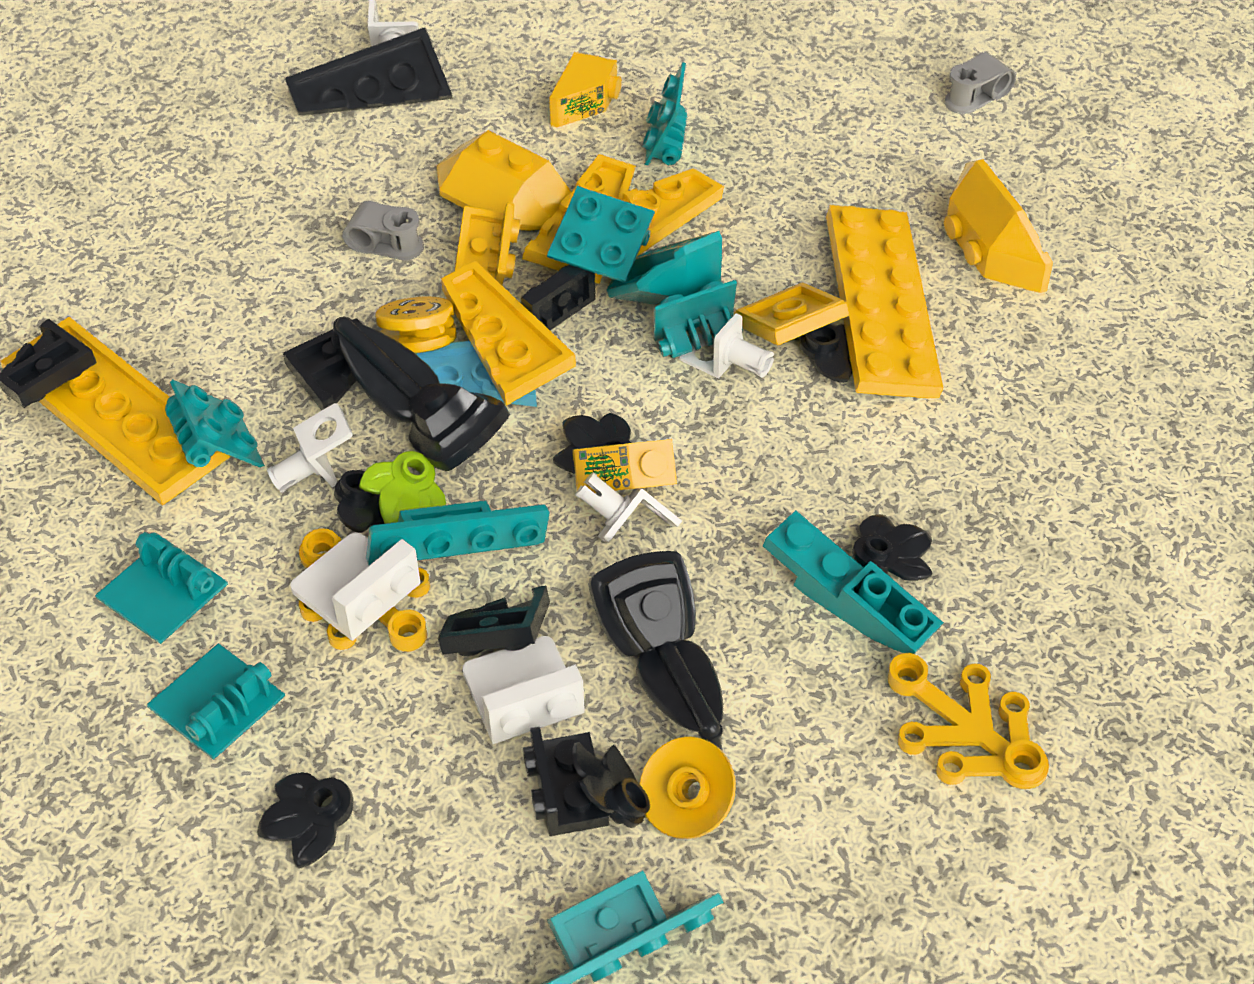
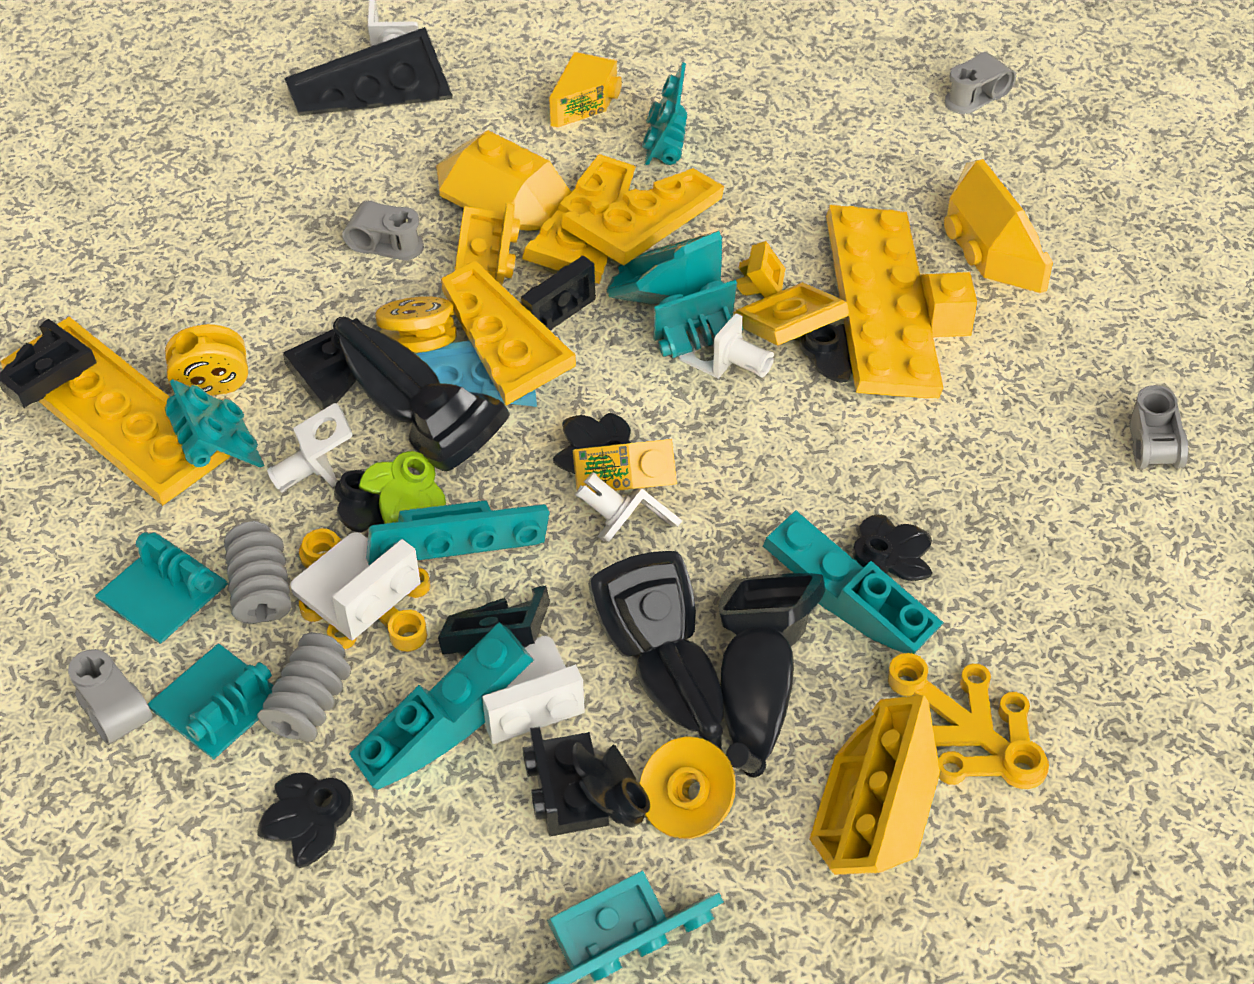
(107, 695): none -> light grey piece
(208, 358): none -> yellow head
(256, 573): none -> light grey piece
(306, 688): none -> light grey piece
(441, 718): none -> teal slope
(601, 234): teal hinge -> none
(758, 663): none -> black piece
(762, 272): none -> yellow tile
(879, 790): none -> yellow wedge
(950, 303): none -> yellow slope
(1158, 429): none -> light grey piece

